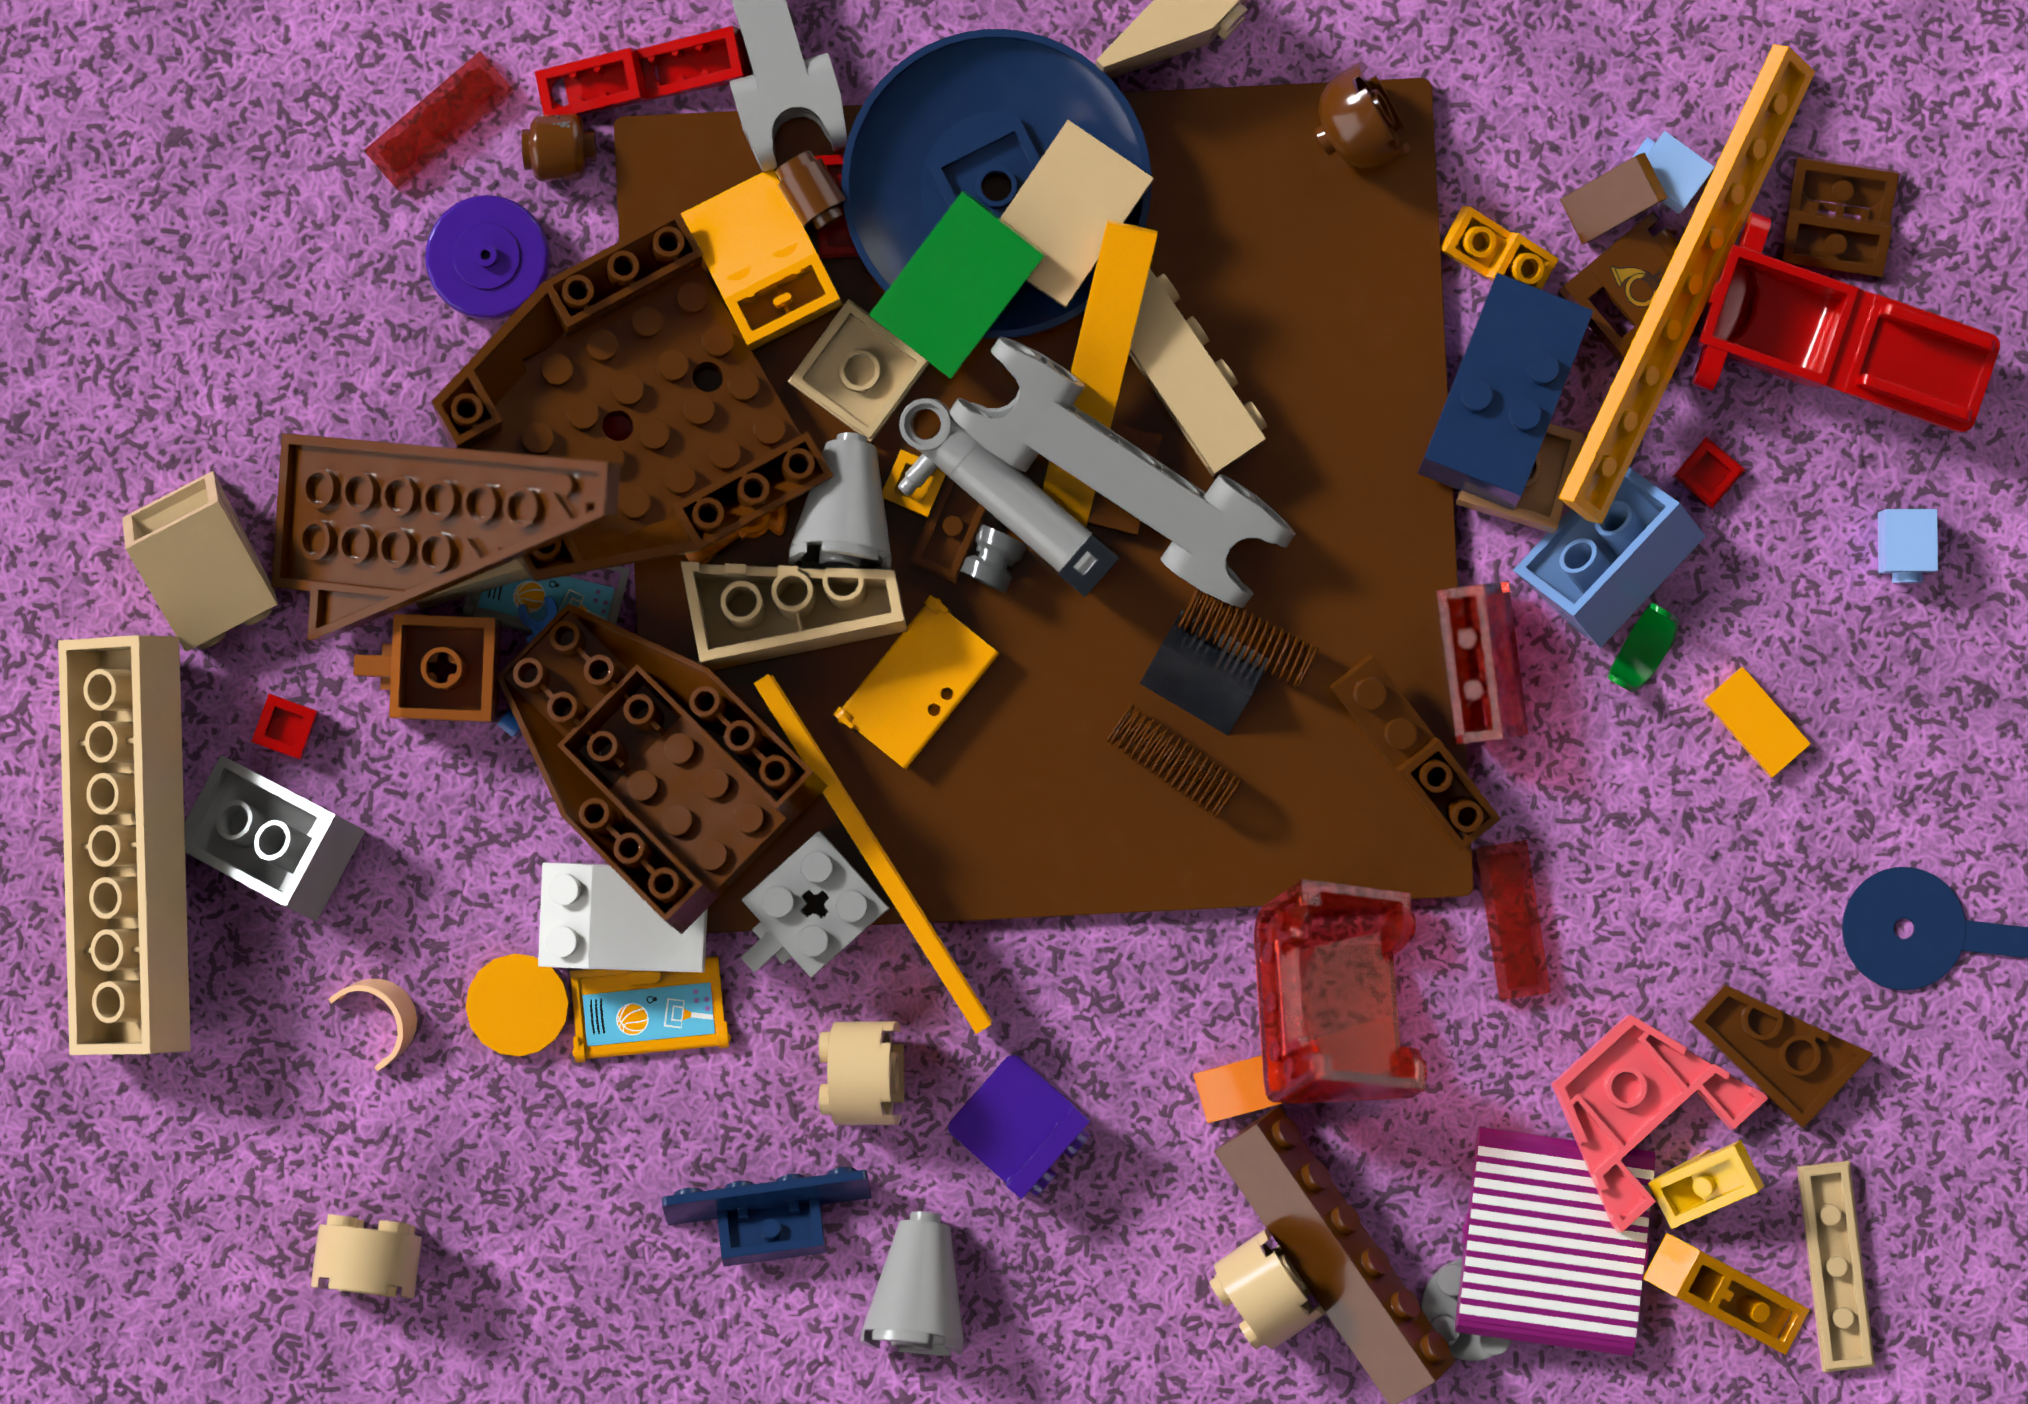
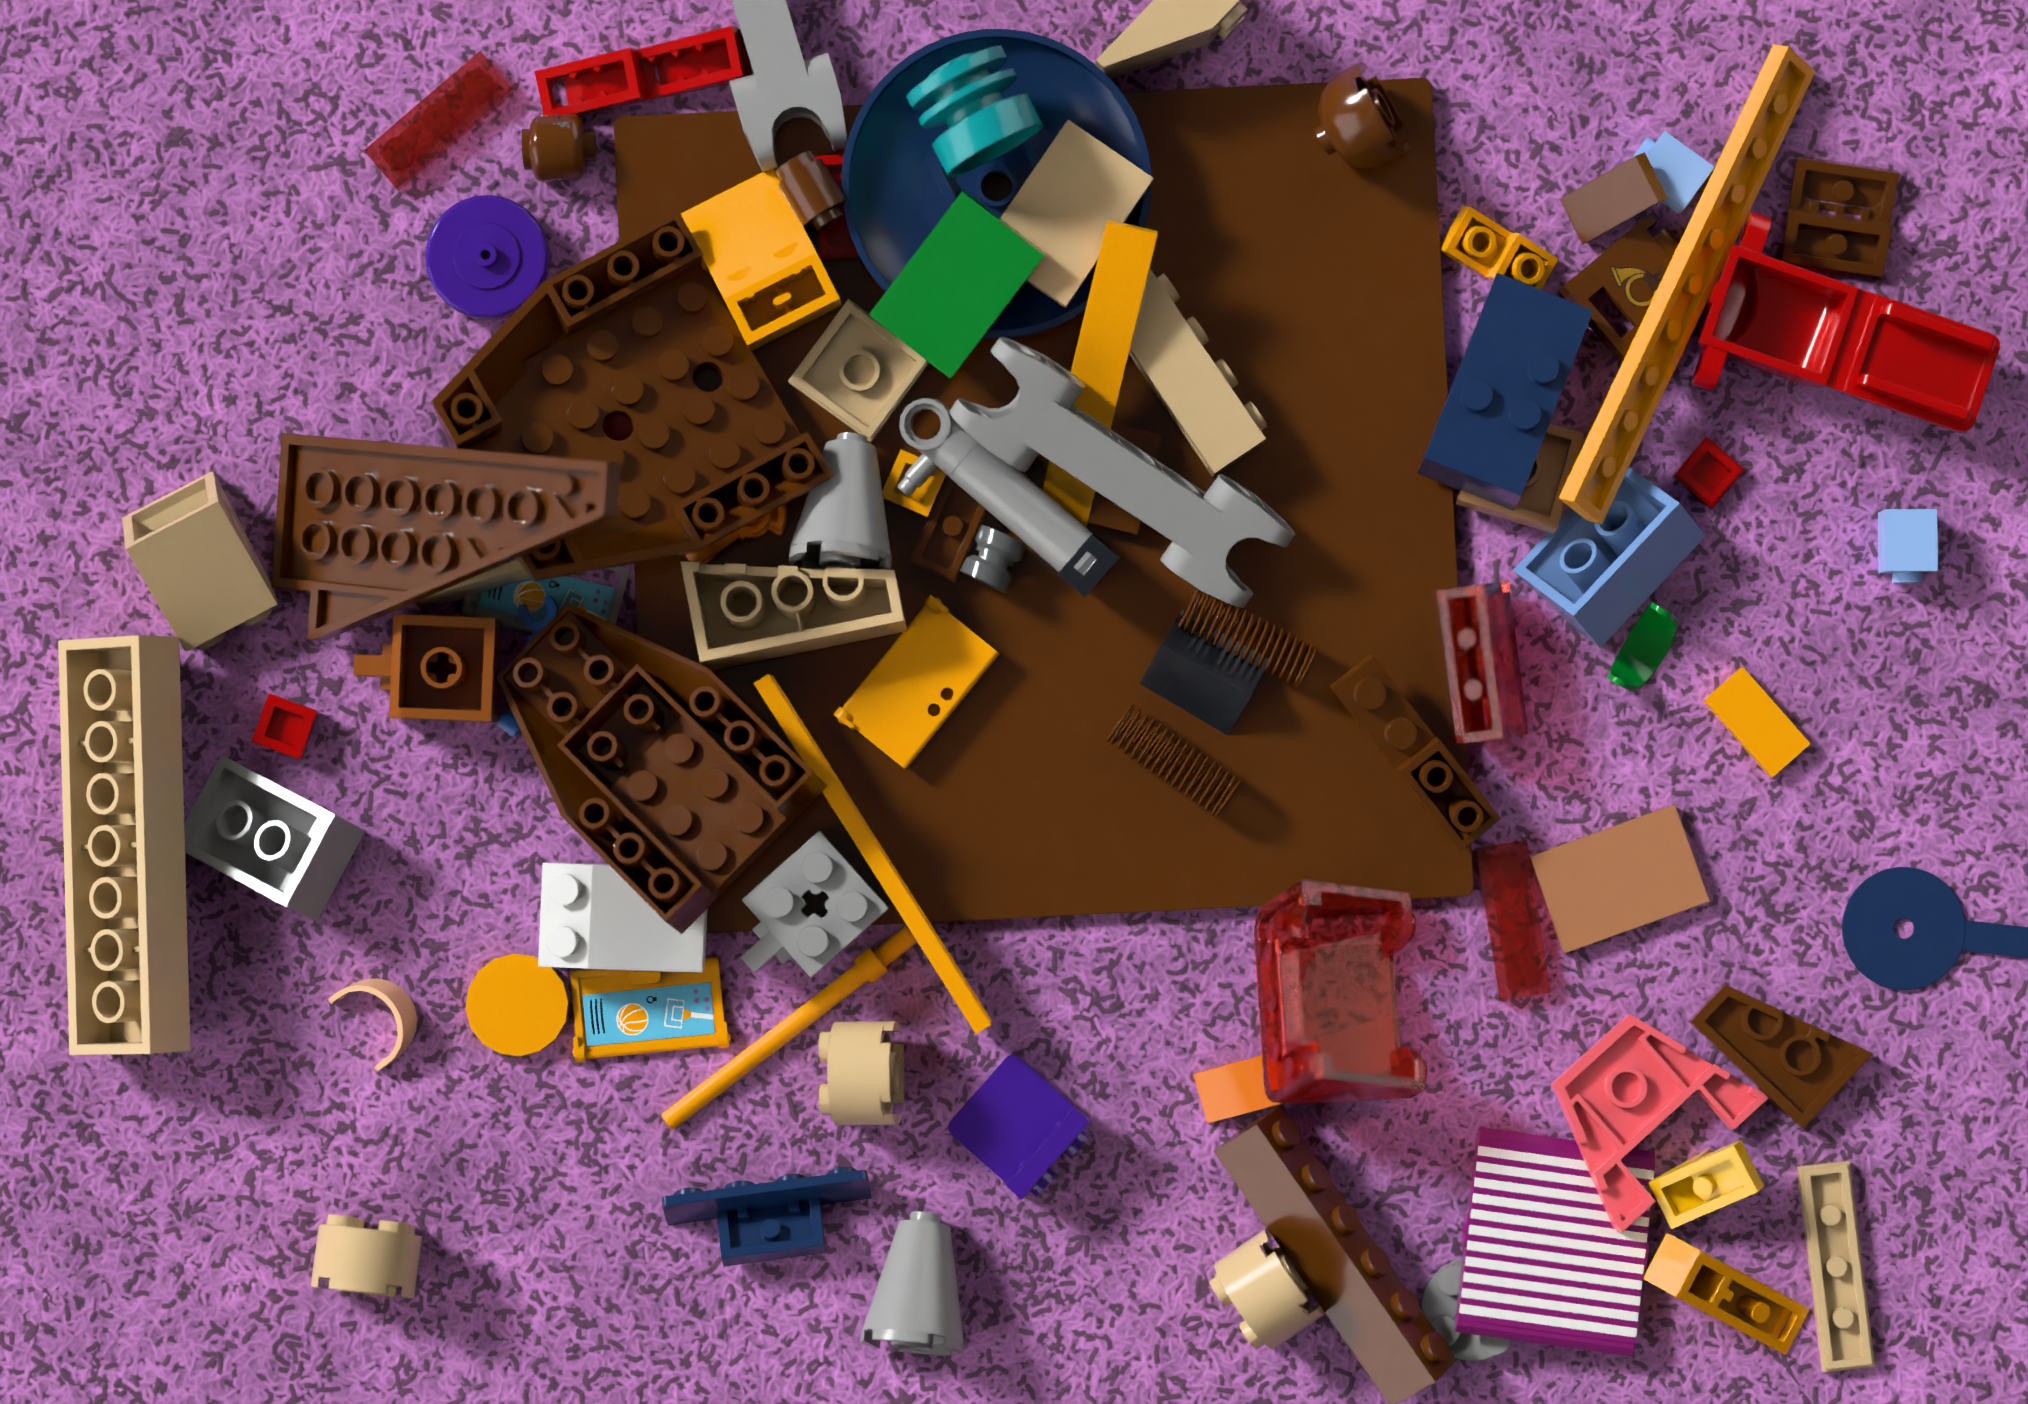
(869, 966): none -> light orange bar
(971, 104): none -> teal wheel
(1619, 879): none -> nougat tile

